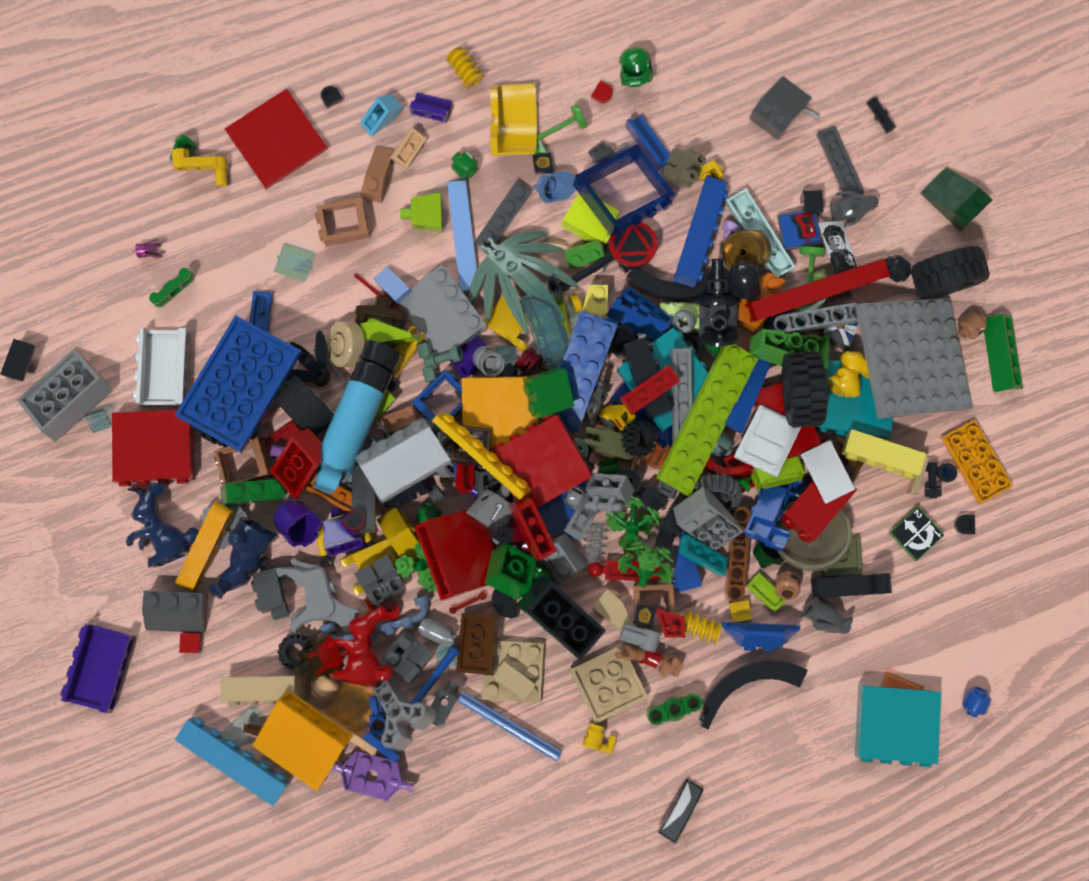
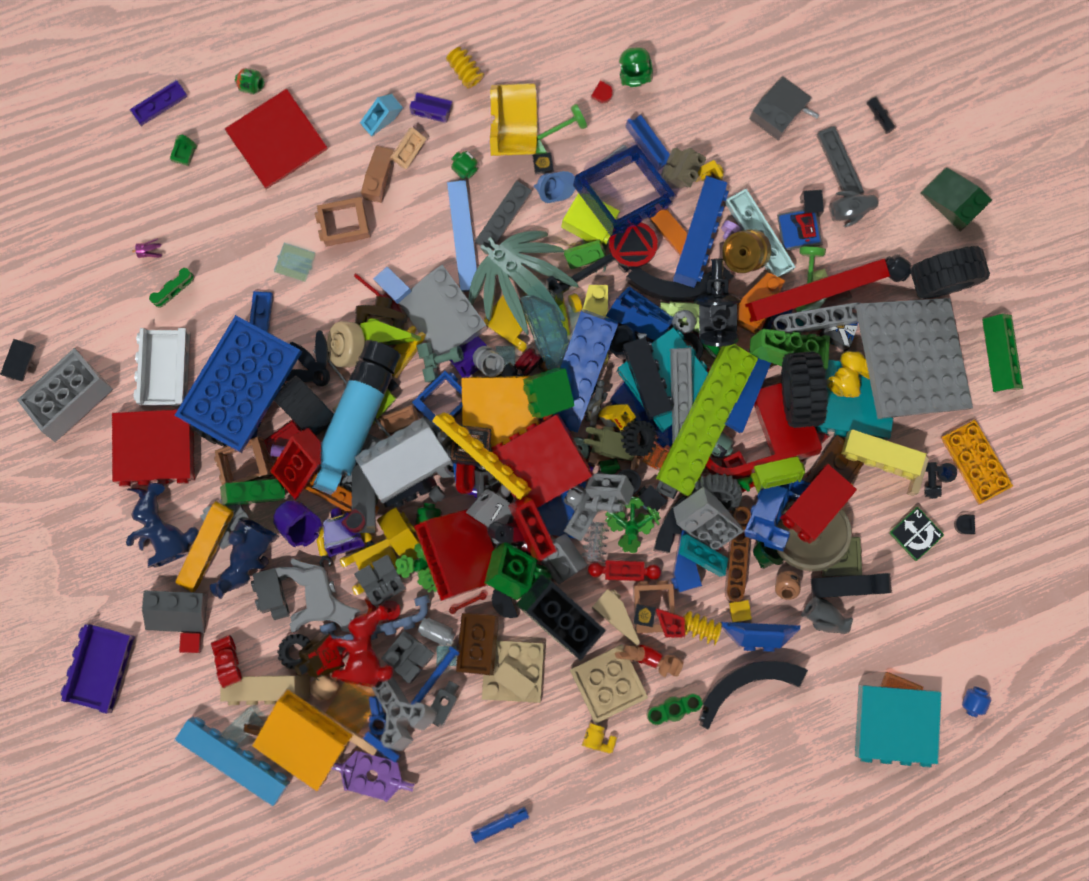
(98, 420): clear light blue tile -> none
(158, 102): none -> dark purple tile
(182, 162): yellow beam -> none
(226, 661): none -> red piece
(249, 81): none -> green head
(330, 96): black tile -> none
(425, 213): lime torso -> none
(499, 825): none -> blue pin
(509, 726): medium blue axle -> none
(600, 152): dark grey tile -> none
(644, 638): light grey piece -> none
(648, 561): bright green plant -> none
(650, 390): red plate -> none
(670, 229): none -> orange tile
(680, 811): slope -> none
(745, 280): black piece -> none
(765, 592): lime tile -> none
(767, 441): white piece -> none
(827, 471): white sticker -> none
(837, 245): sticker -> none
(972, 325): nougat head -> none

